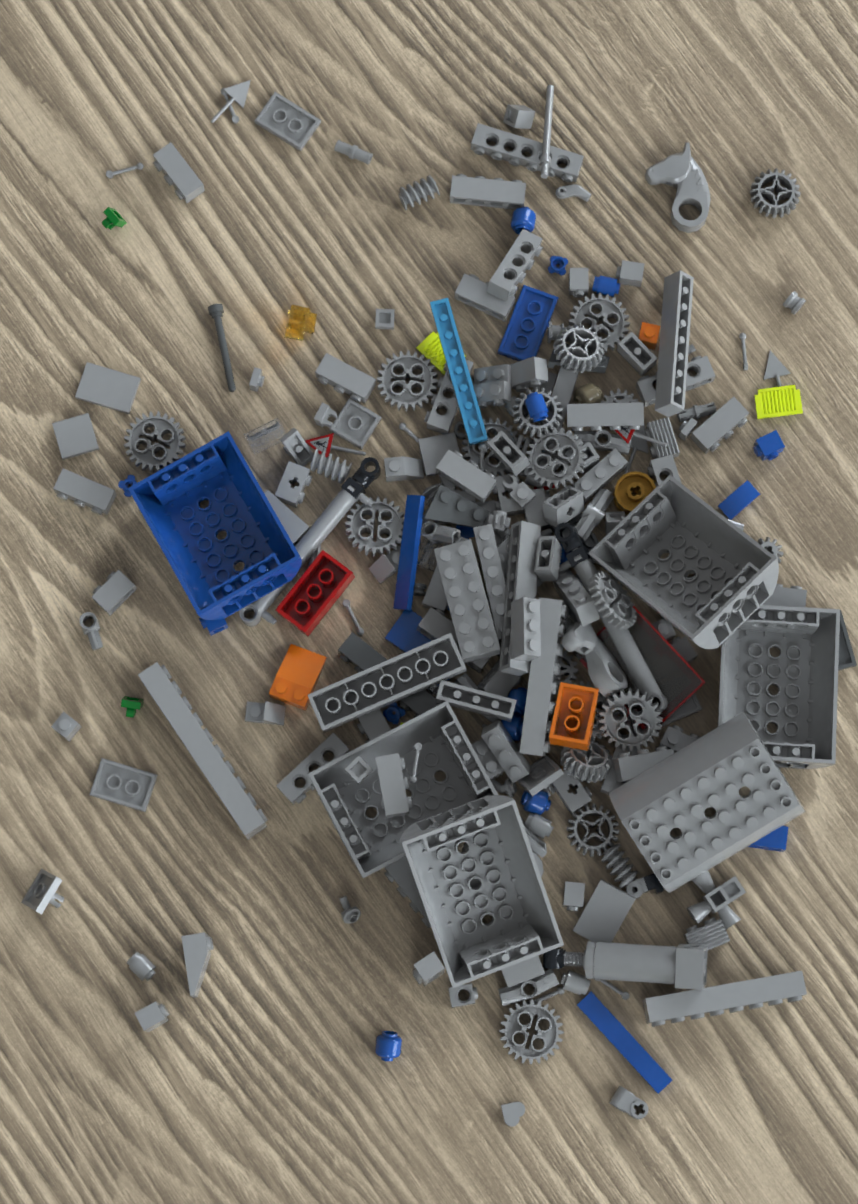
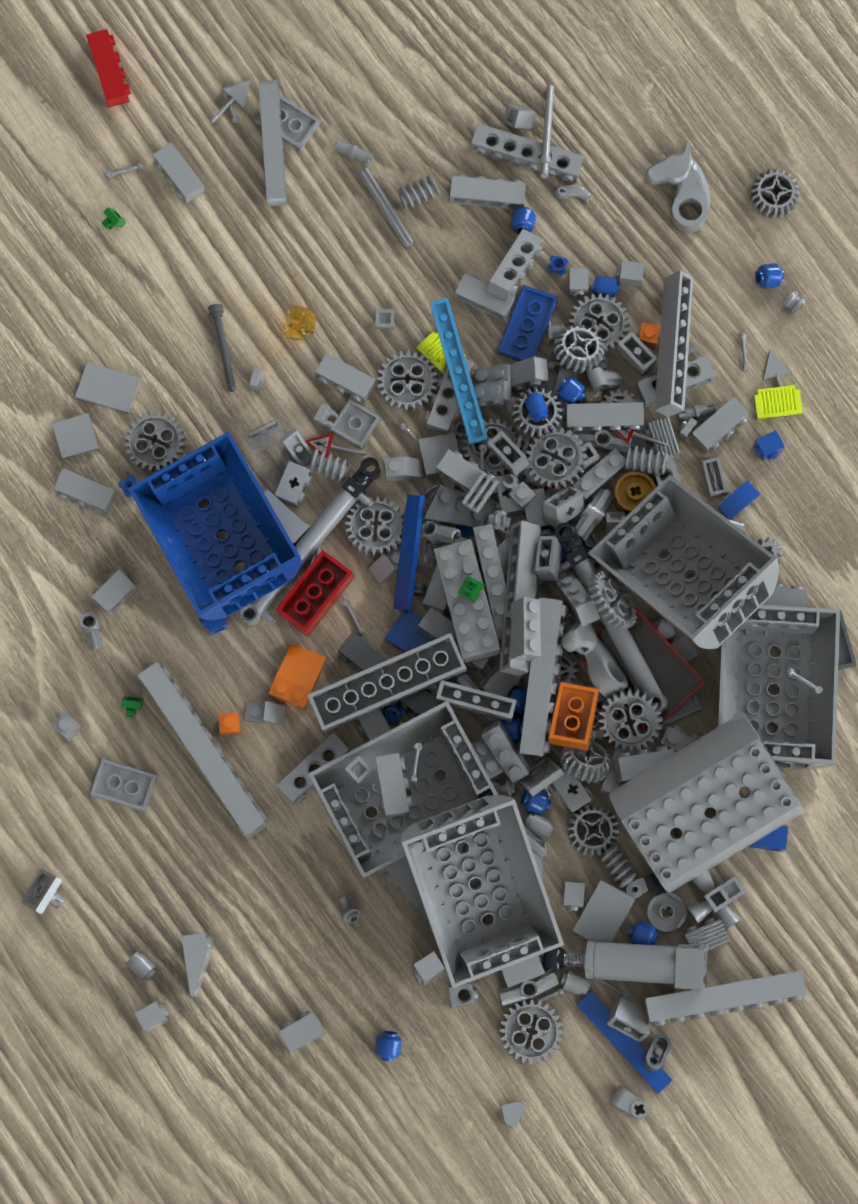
(108, 69): none -> red brick
(229, 724): none -> orange brick
(272, 143): none -> light grey beam
(301, 1031): none -> light grey brick
(386, 208): none -> light grey axle
(471, 589): none -> green tile
(489, 479): none -> light grey tile
(571, 391): none -> blue head
(603, 379): none -> light grey piece
(628, 1020): none -> light grey slope
(643, 934): none -> blue head
(644, 461): none -> light grey piece
(657, 1054): none -> dark grey plate
(676, 907): none -> light grey plate
(717, 492): none -> light grey tile
(769, 275): none -> blue head
(818, 689): none -> light grey hinge

